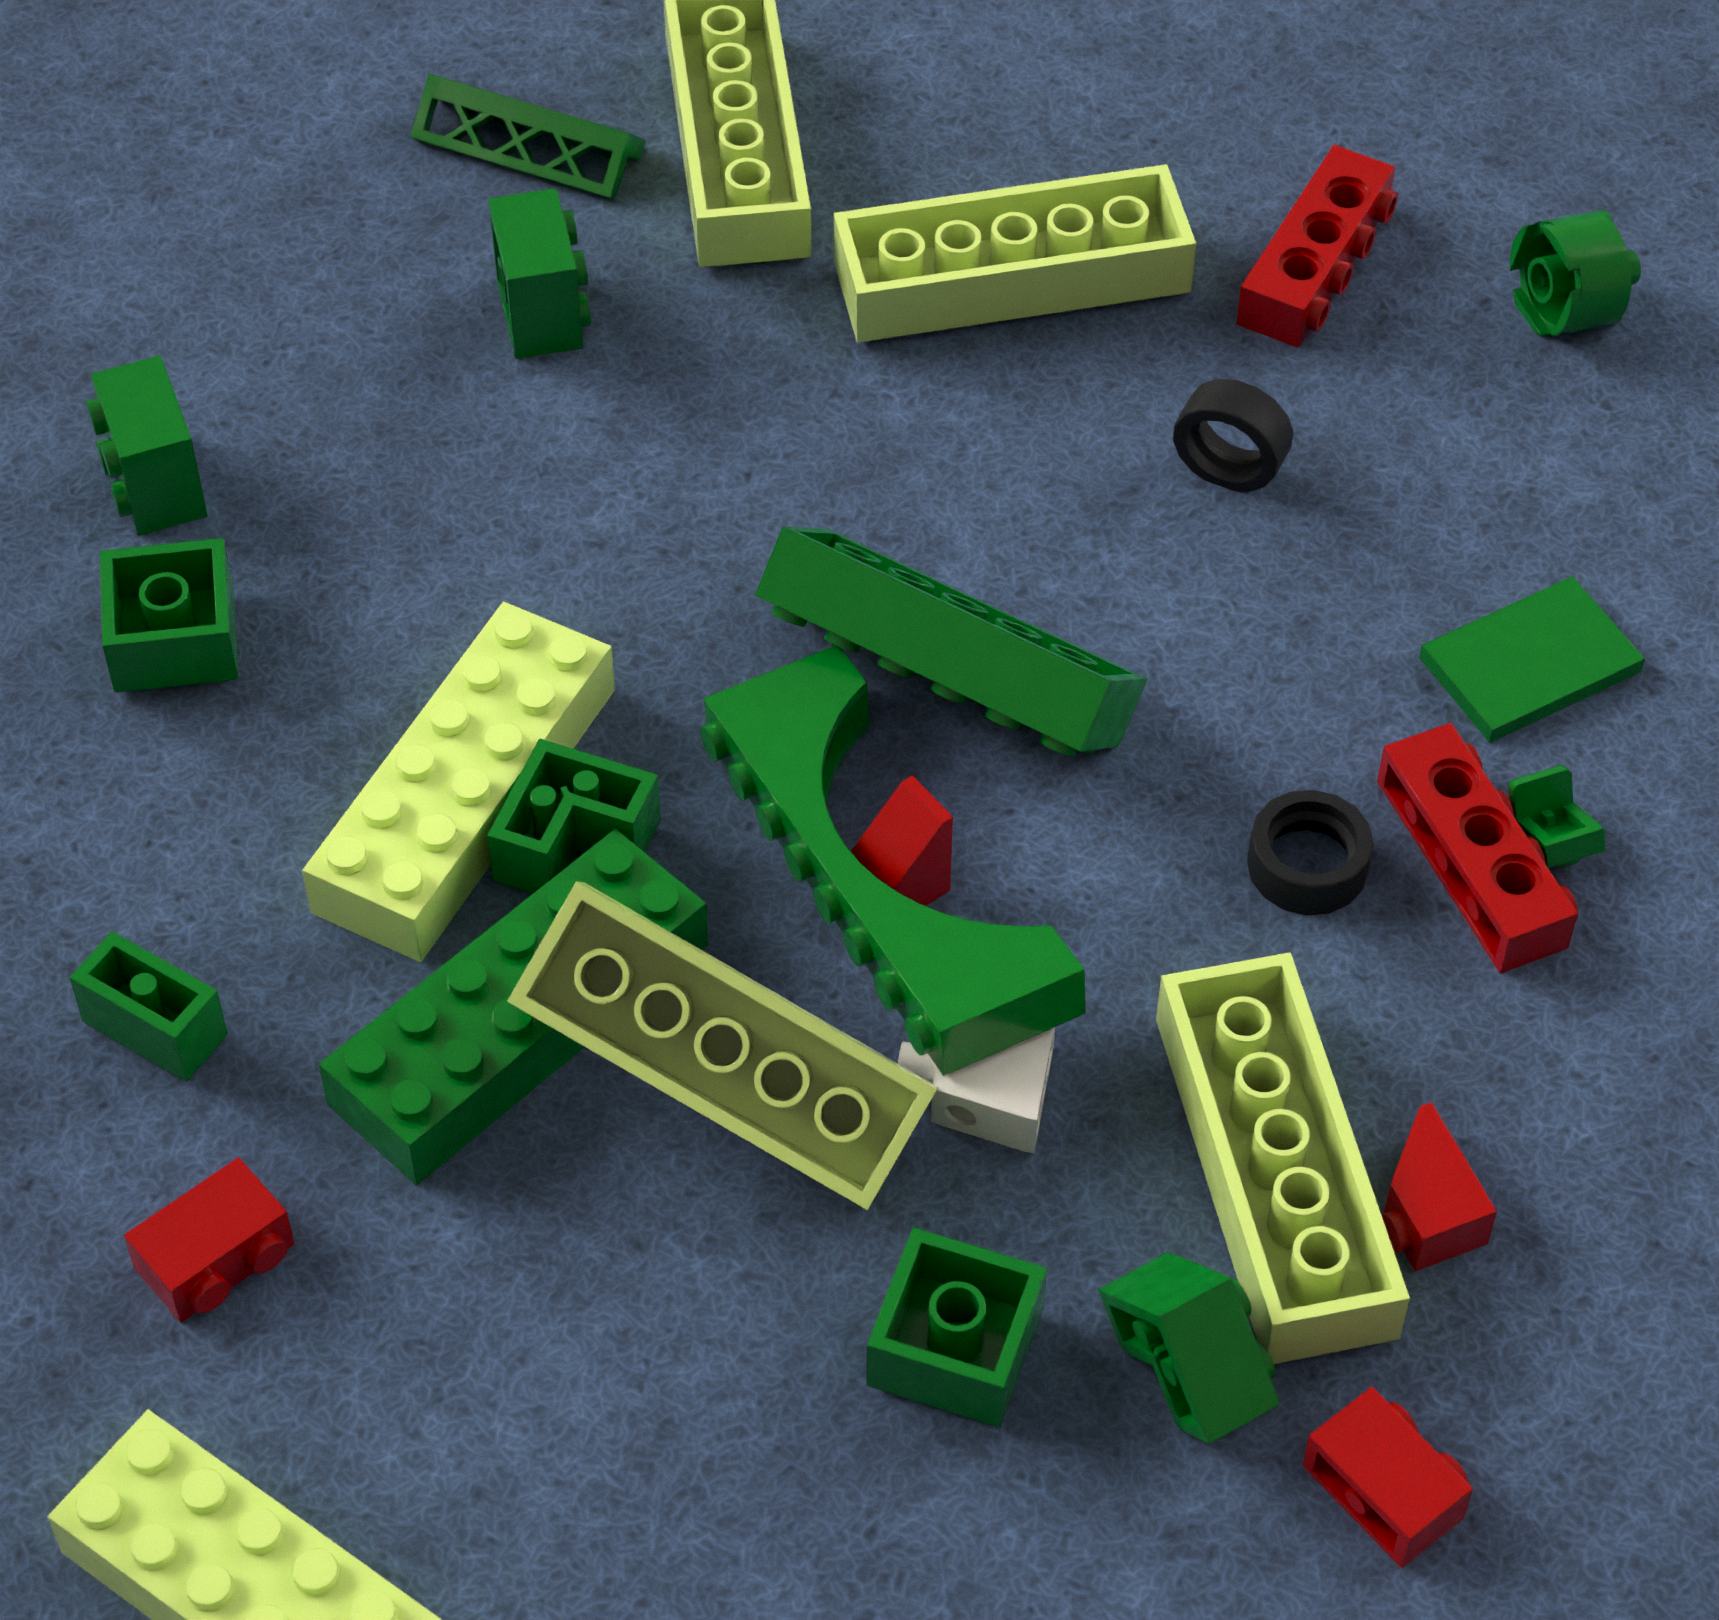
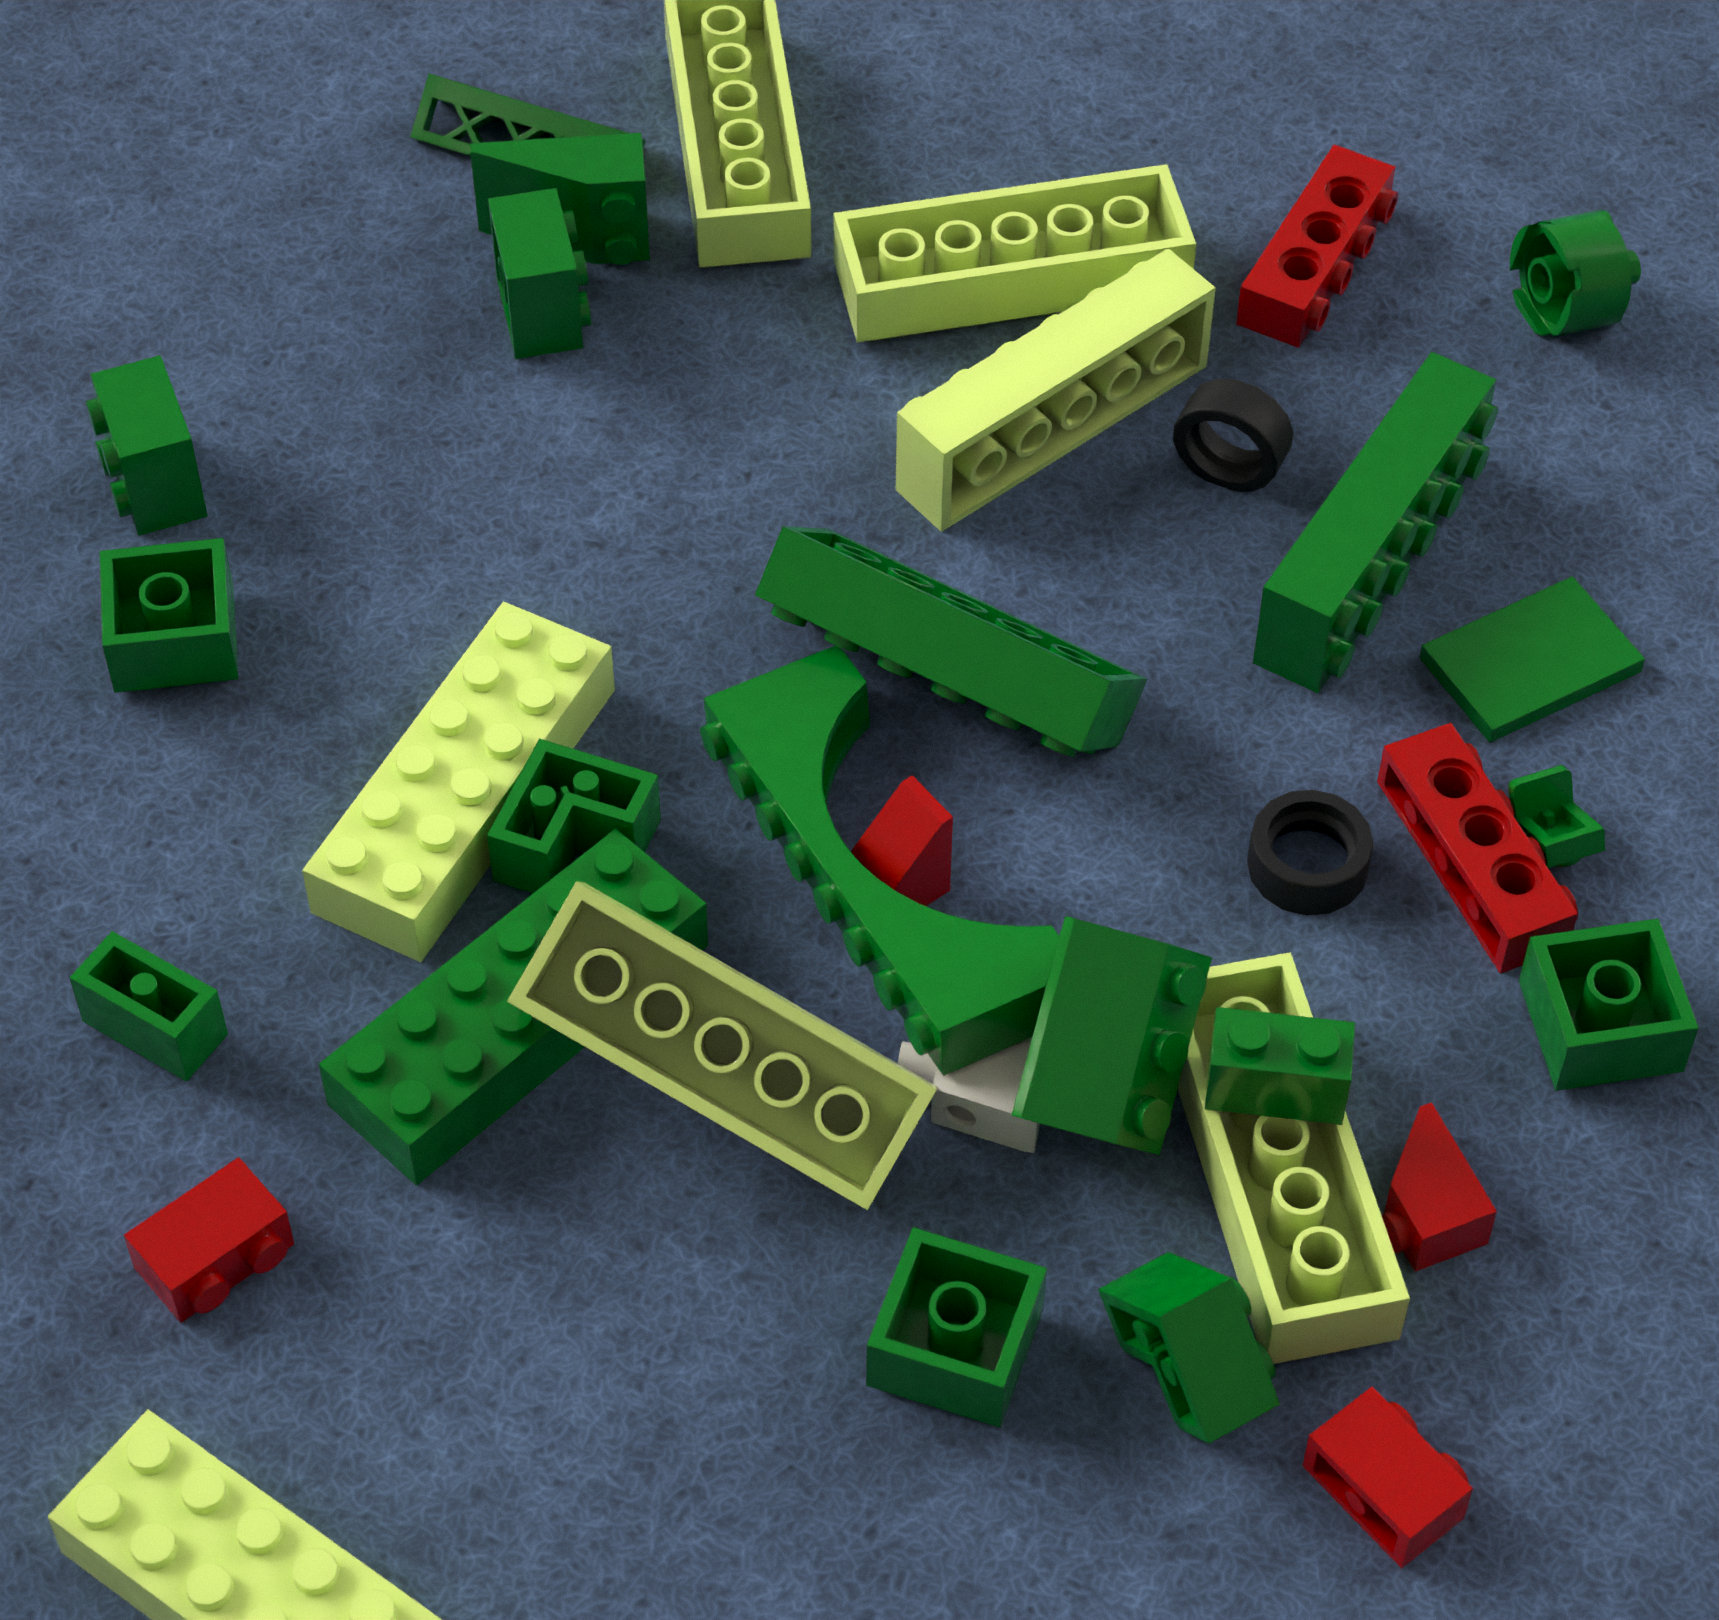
(594, 178): none -> green slope
(1053, 389): none -> yellowish green brick
(1112, 1035): none -> green slope
(1280, 1065): none -> green brick
(1375, 523): none -> green brick
(1607, 1004): none -> green brick

